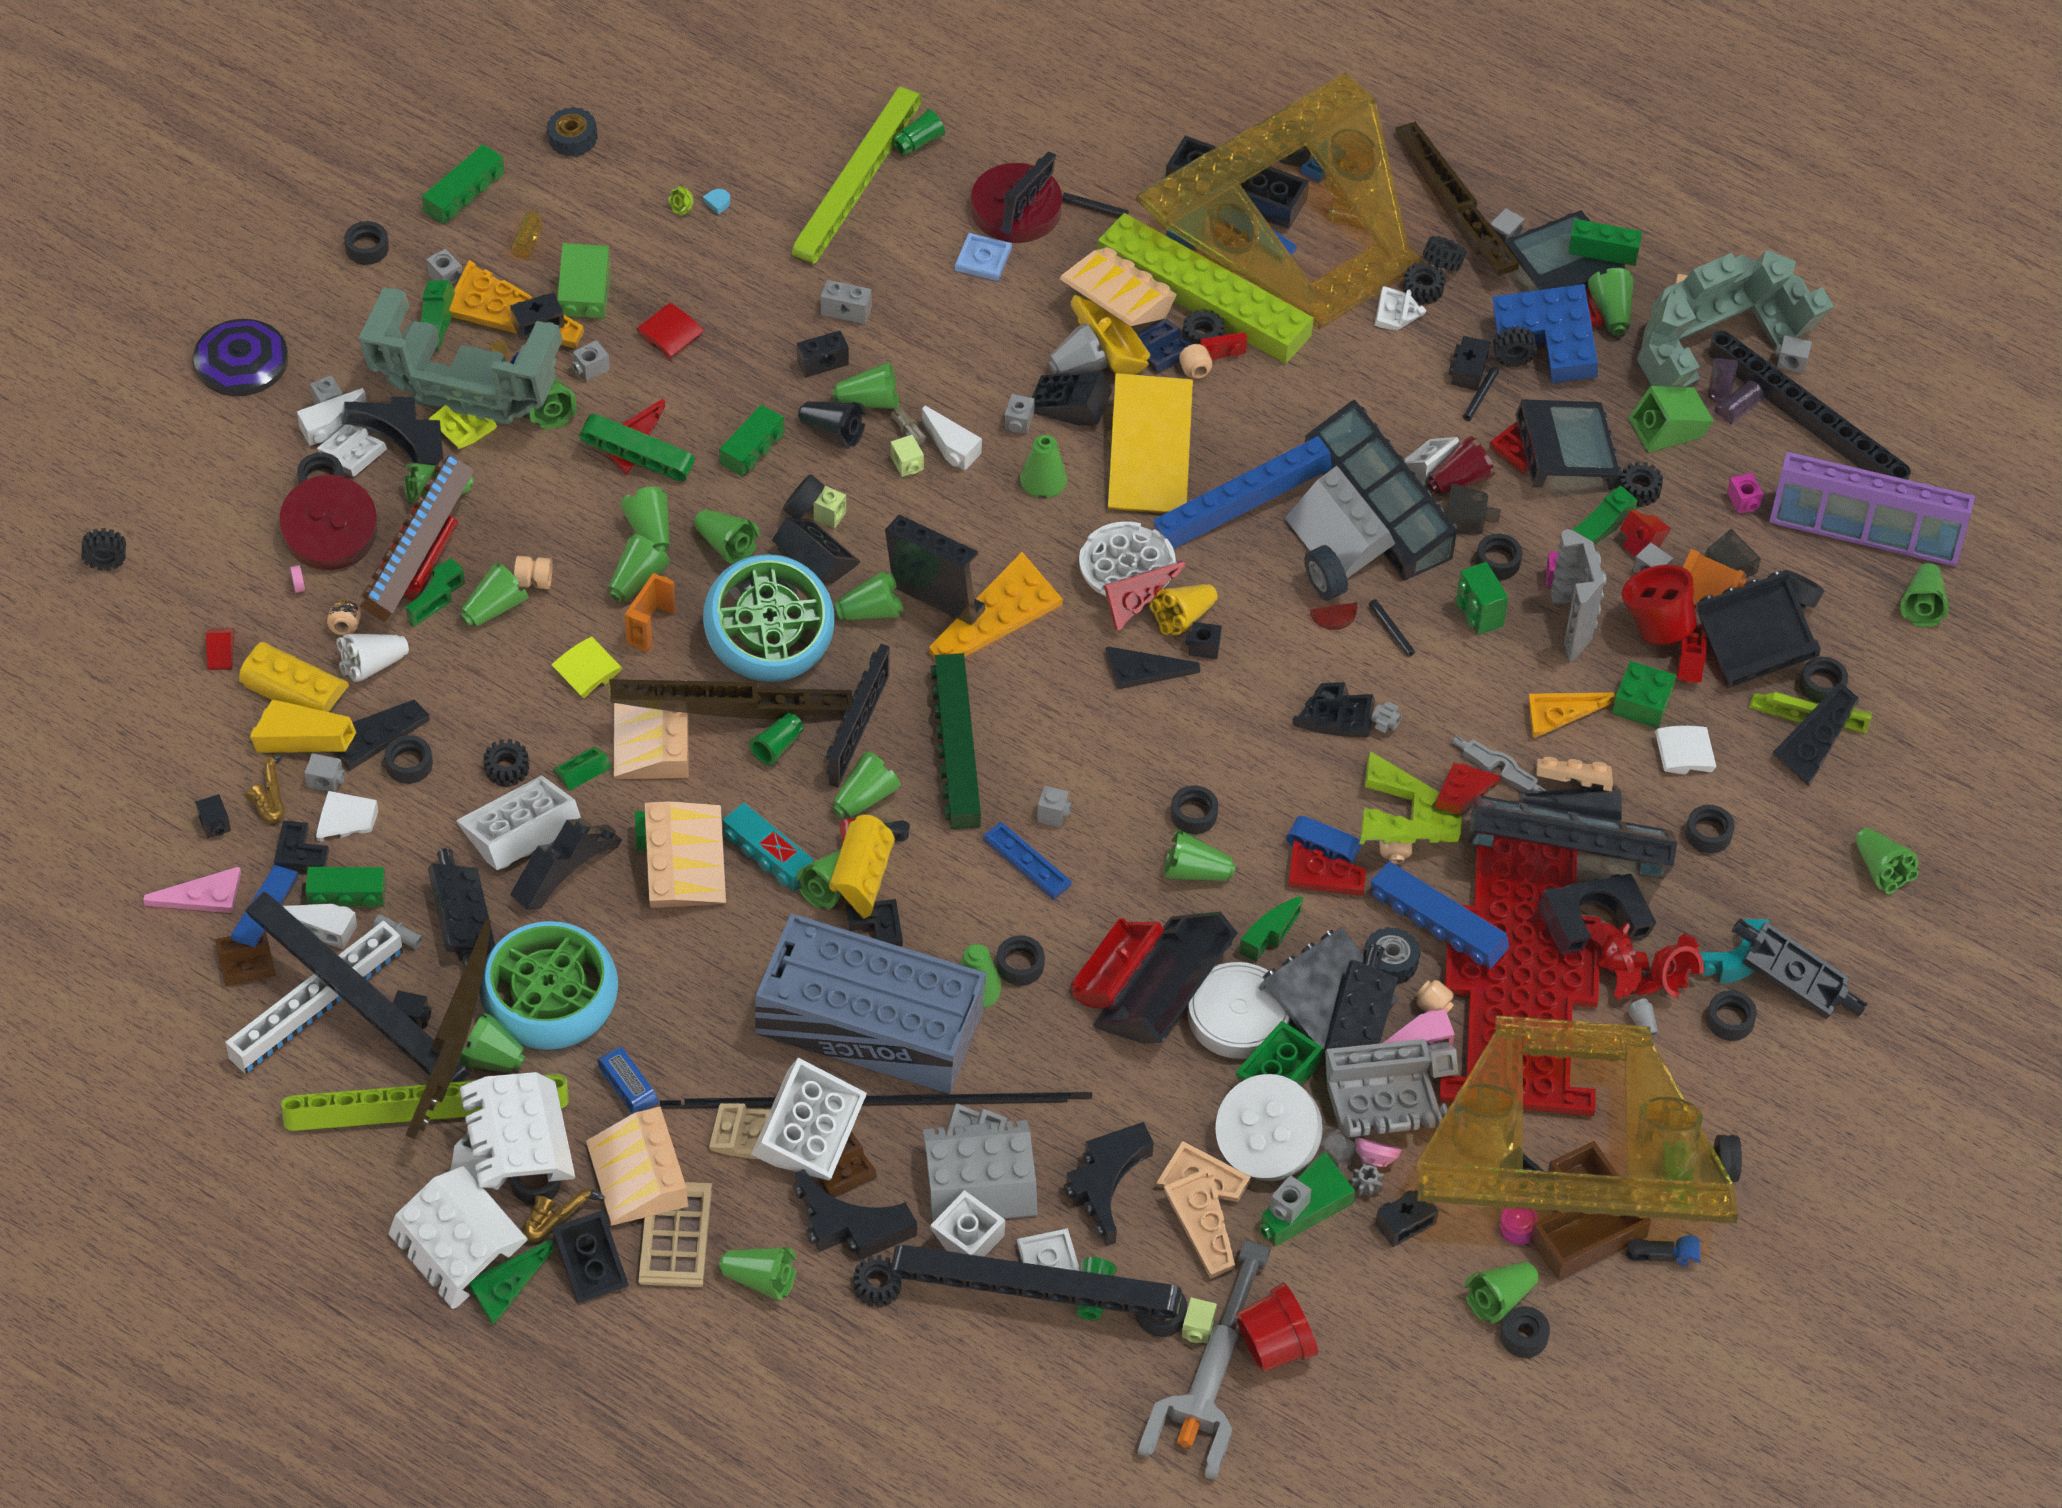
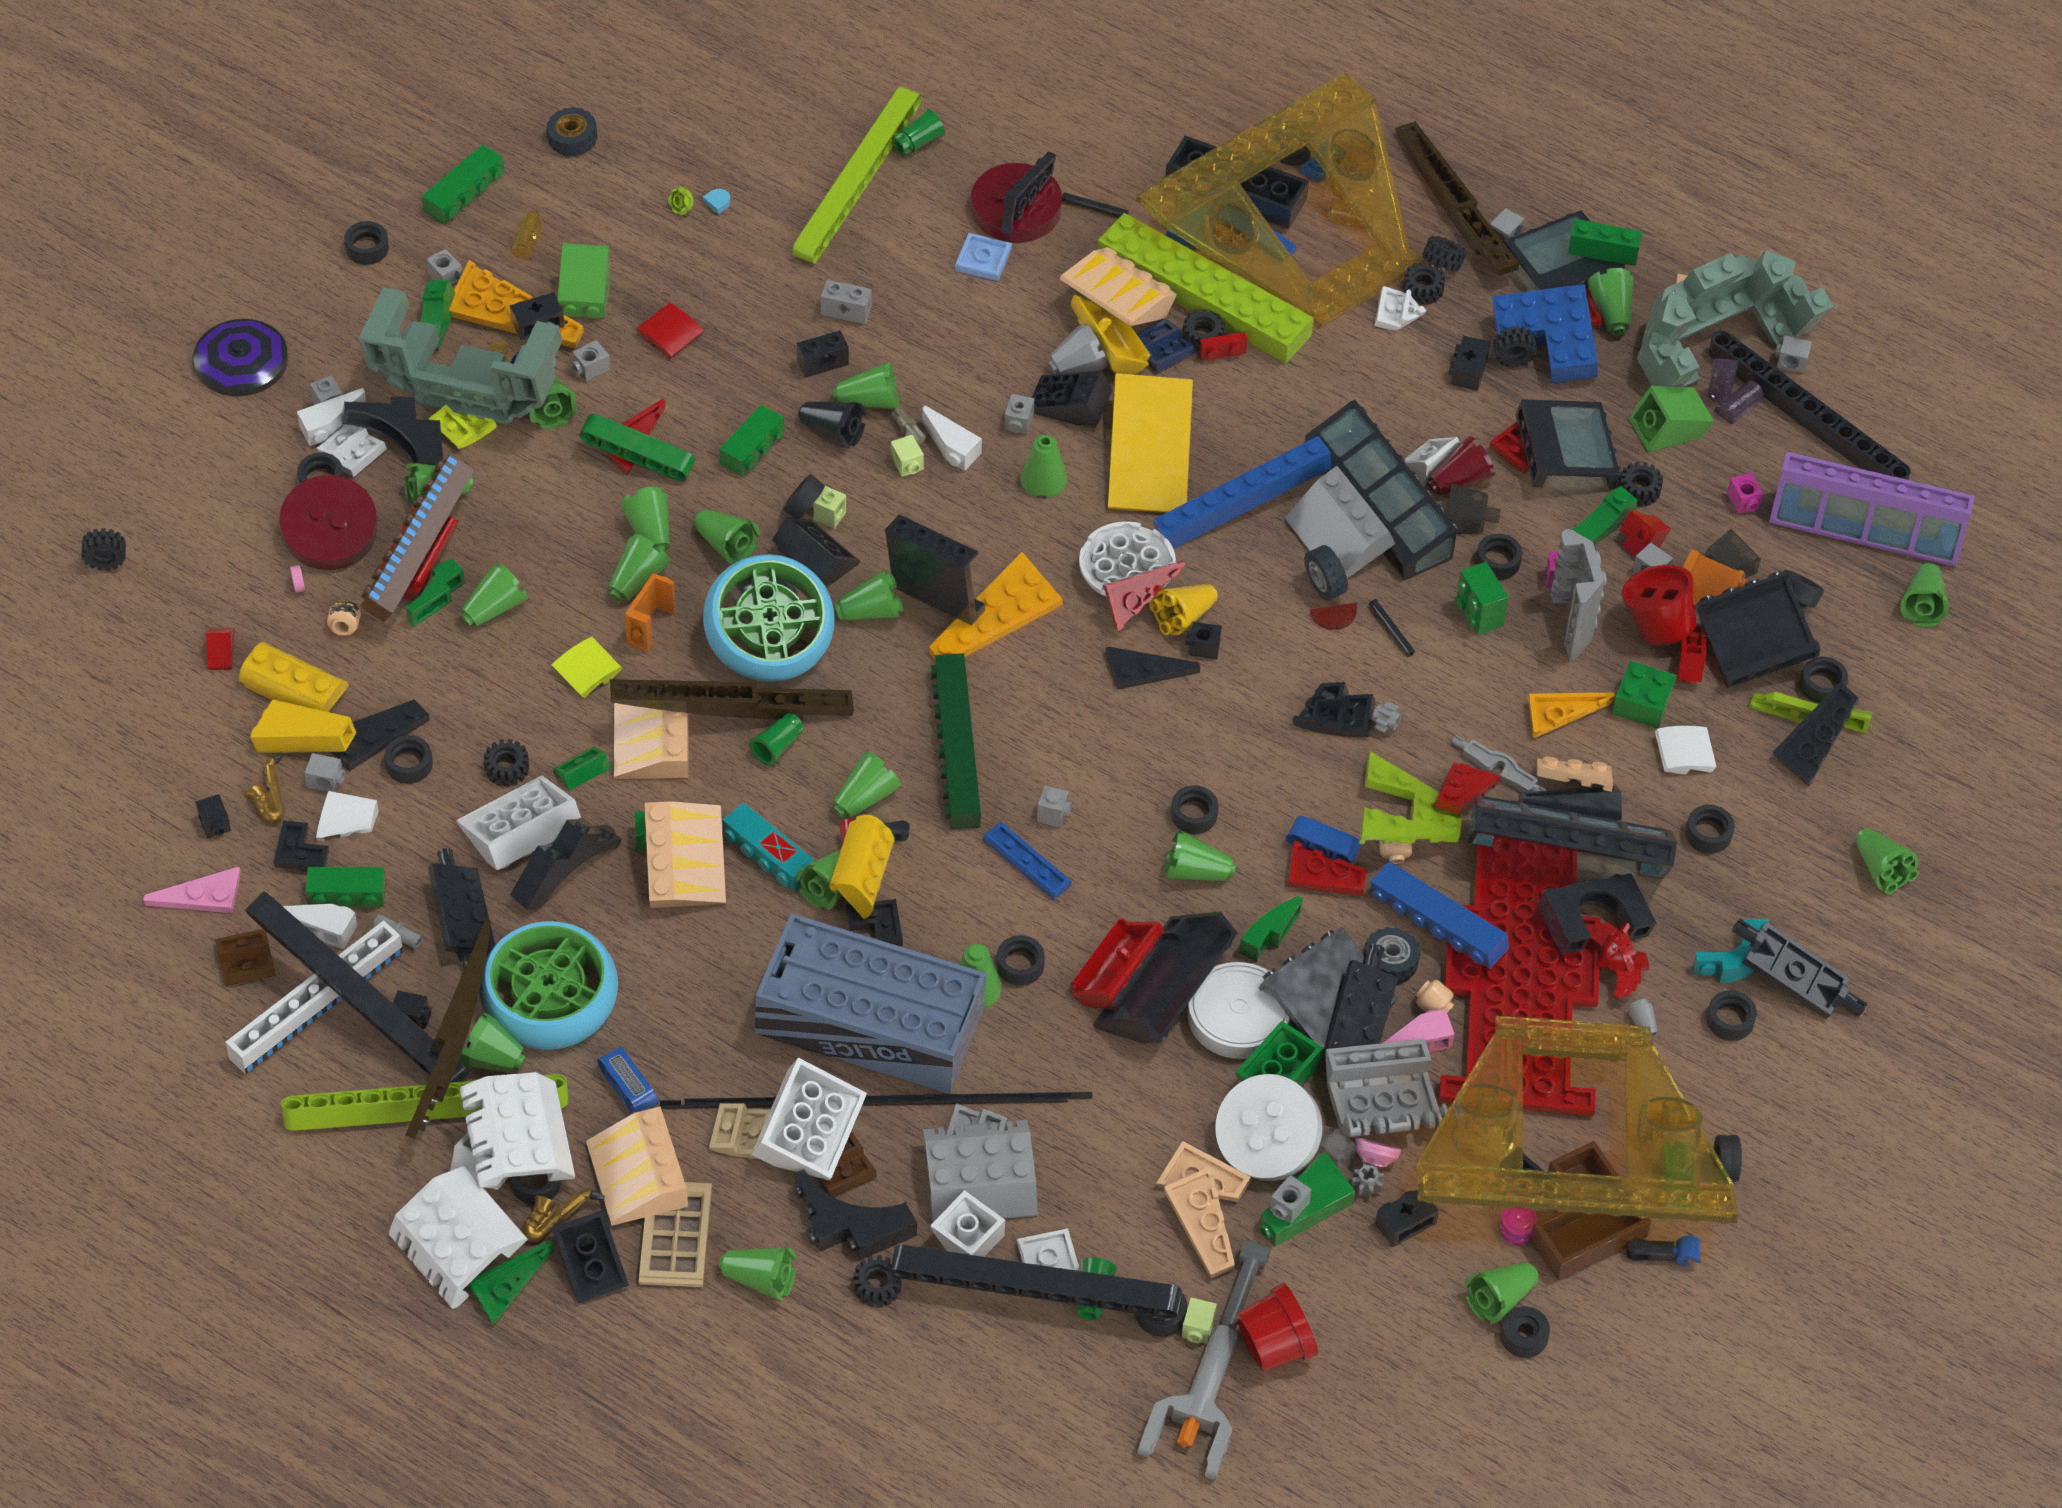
(277, 885): blue tile -> none
(369, 653): white cone -> none
(533, 572): light nougat wheel -> none
(858, 716): black plate -> none
(1107, 1162): black arch -> none
(1195, 361): light nougat head -> none
(1443, 1060): light grey brick -> none
(1480, 394): black piece -> none
(1672, 967): red helmet -> none

